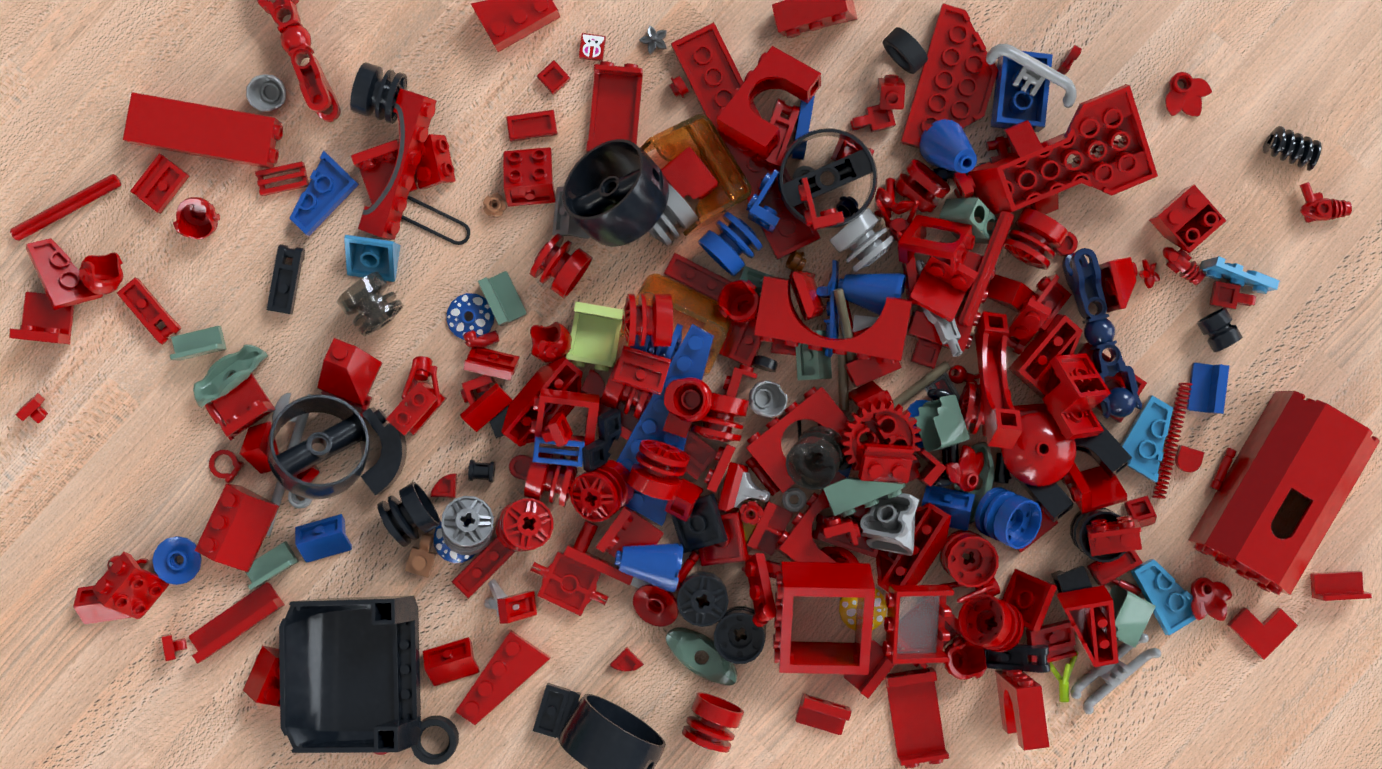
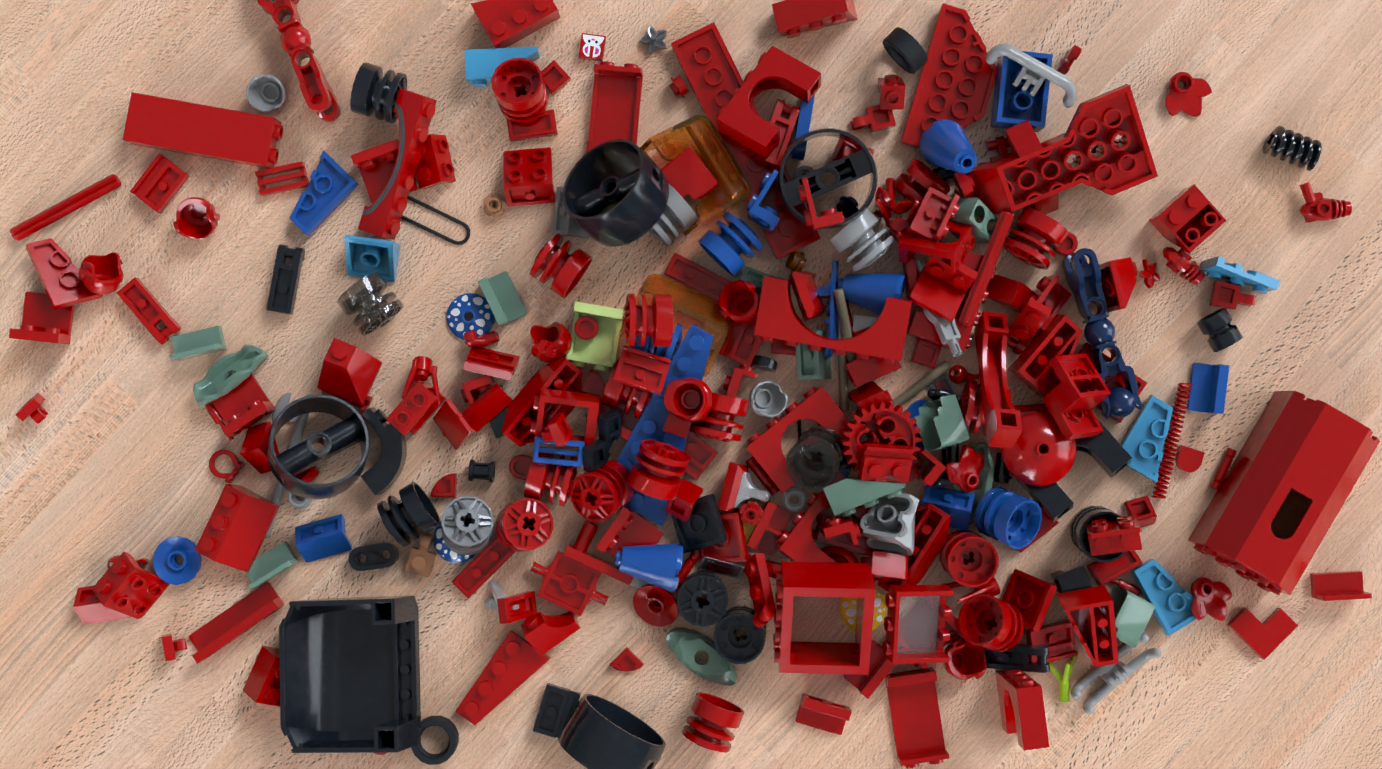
(374, 556): none -> black plate
(450, 662): red panel -> none
(452, 424): none -> red piece
(482, 62): none -> dark azure slope
(520, 90): none -> red wheel
(548, 631): none -> red arch
(586, 328): none -> red tile
(715, 476): red plate -> none
(721, 567): none -> sticker
(887, 566): none -> slope
(933, 214): none -> red bracket
(1093, 488): red bracket -> none

